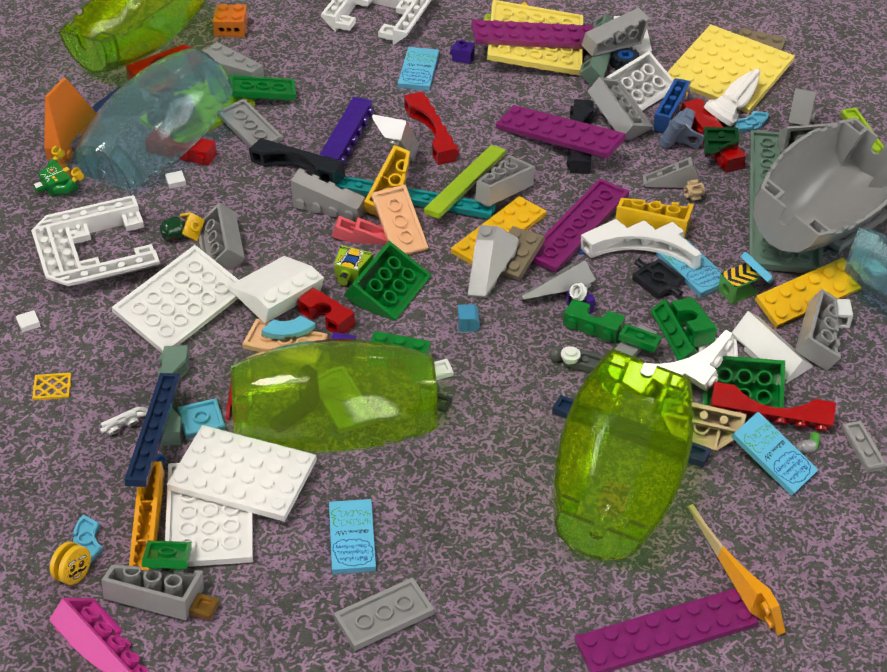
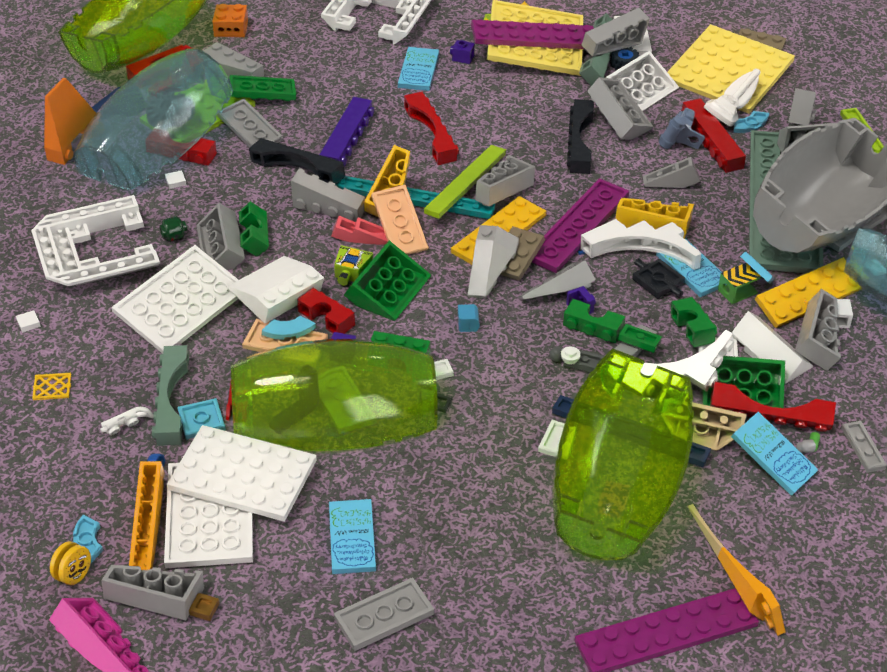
(57, 177): green torso -> none
(152, 430): dark blue plate -> none
(167, 555): green plate -> none
(192, 226): yellow bracket -> none
(255, 237): none -> green arch
(397, 133): slope -> none
(551, 438): none -> white tile
(561, 131): magenta plate -> none
(578, 291): white plate -> none
(671, 103): blue brick -> none
(673, 330): green plate -> none
(694, 190): tan gear -> none
(719, 139): dark green wing -> none

